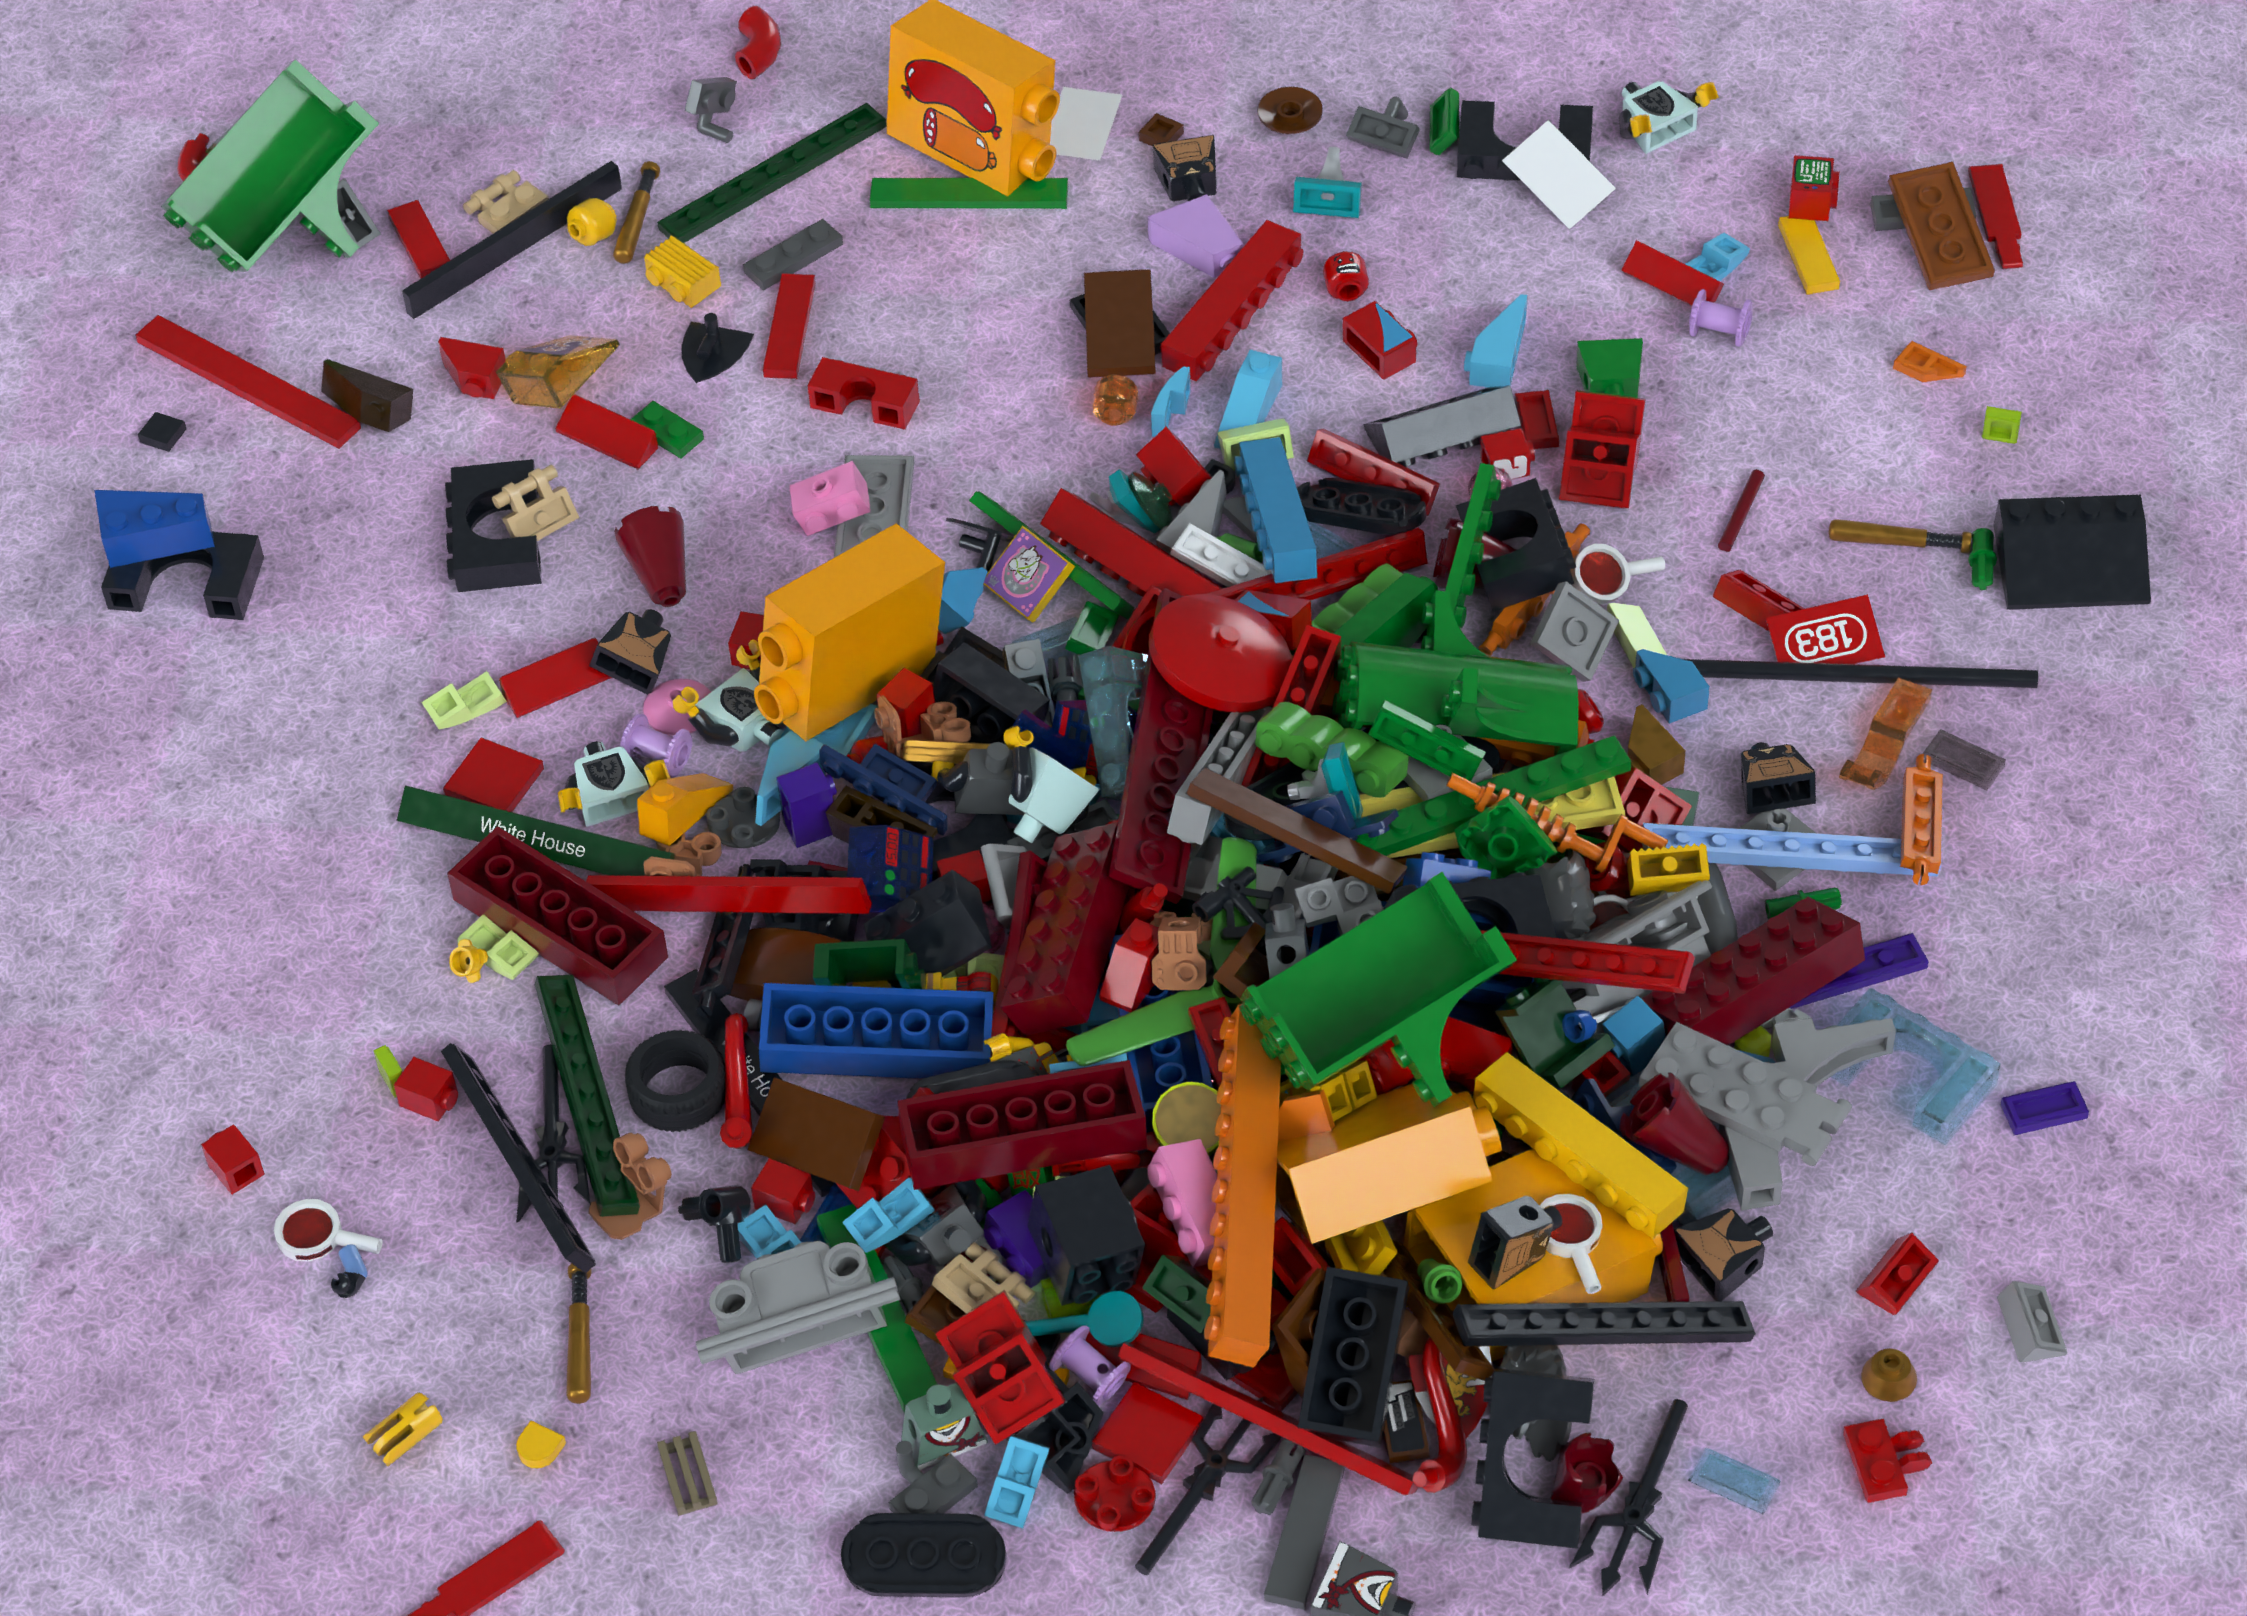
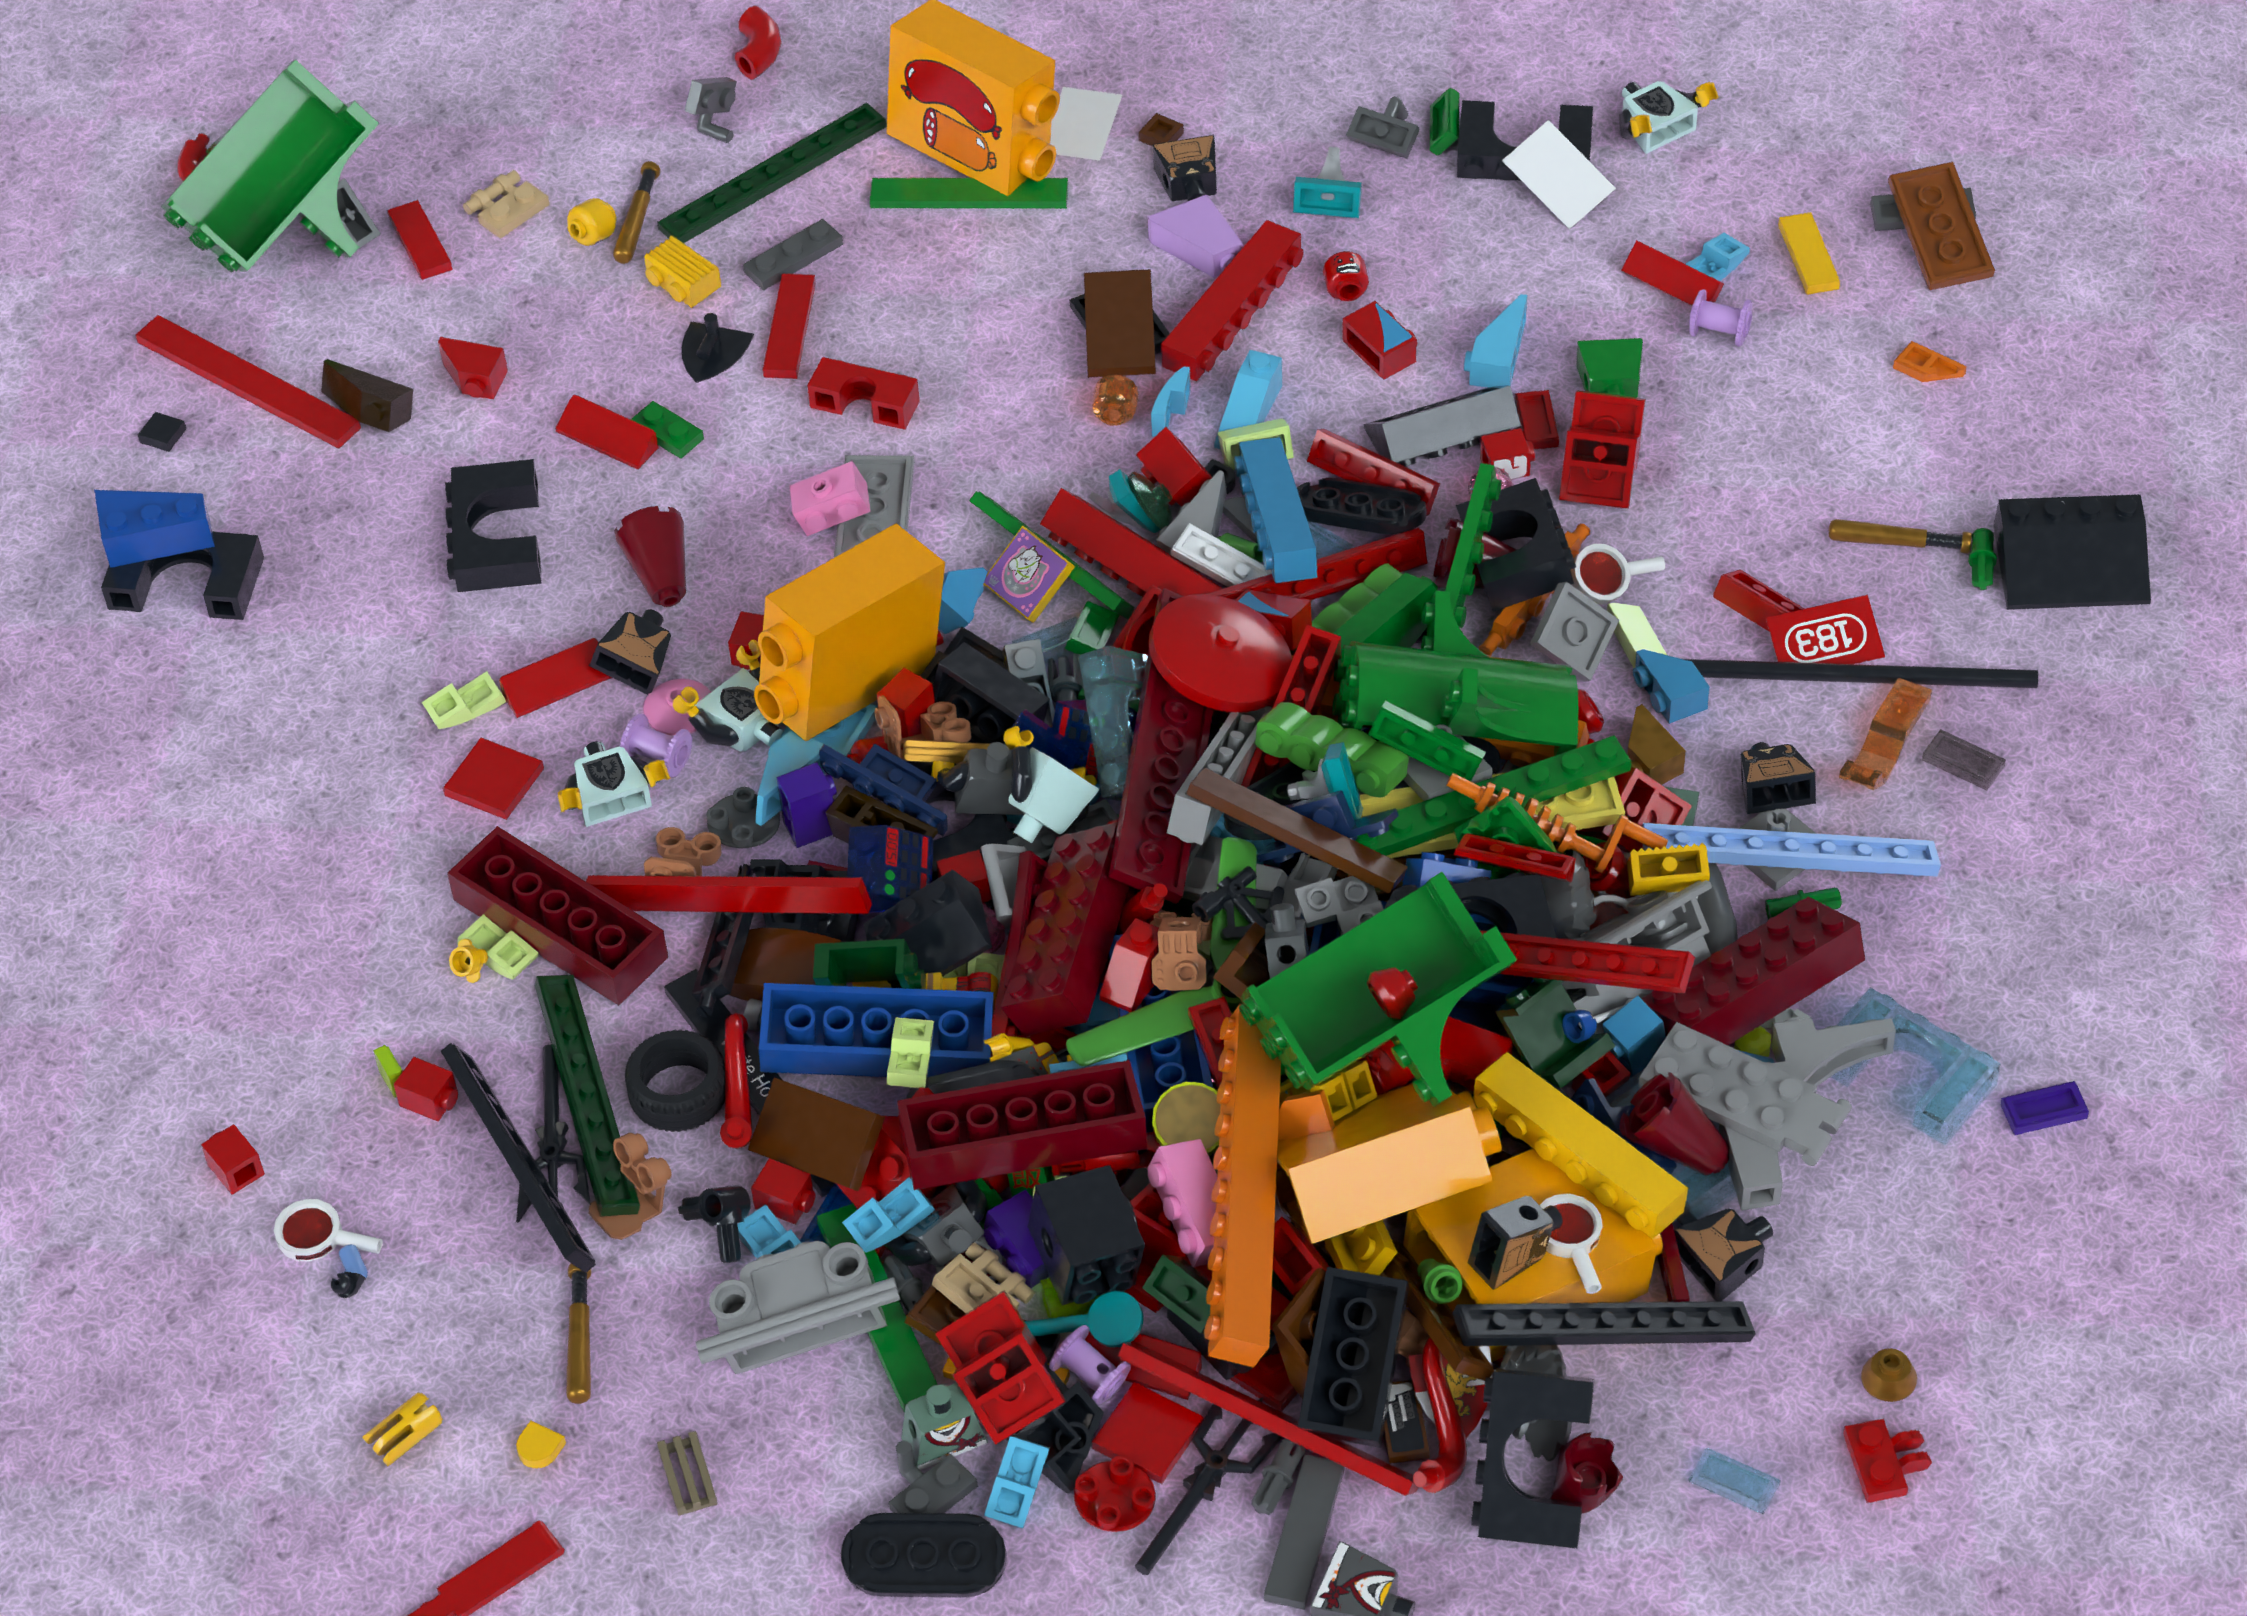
(508, 241): black tile -> none
(541, 515): tan plate -> none
(553, 370): clear yellow slope -> none
(553, 840): dark green tile -> none
(677, 804): light orange slope -> none
(910, 1052): none -> yellowish green slope
(987, 547): black shield -> none
(1290, 110): reddish brown dish -> none
(1392, 991): none -> red cone
(1516, 857): none -> red slope
(1637, 1509): black piece -> none
(1741, 510): dark red bar -> none
(1813, 188): red brick -> none
(1881, 963): dark purple tile -> none
(1898, 1274): red slope -> none
(1921, 820): orange plate -> none
(1997, 212): red piece -> none
(2001, 425): lime tile -> none
(2031, 1322): light grey slope -> none

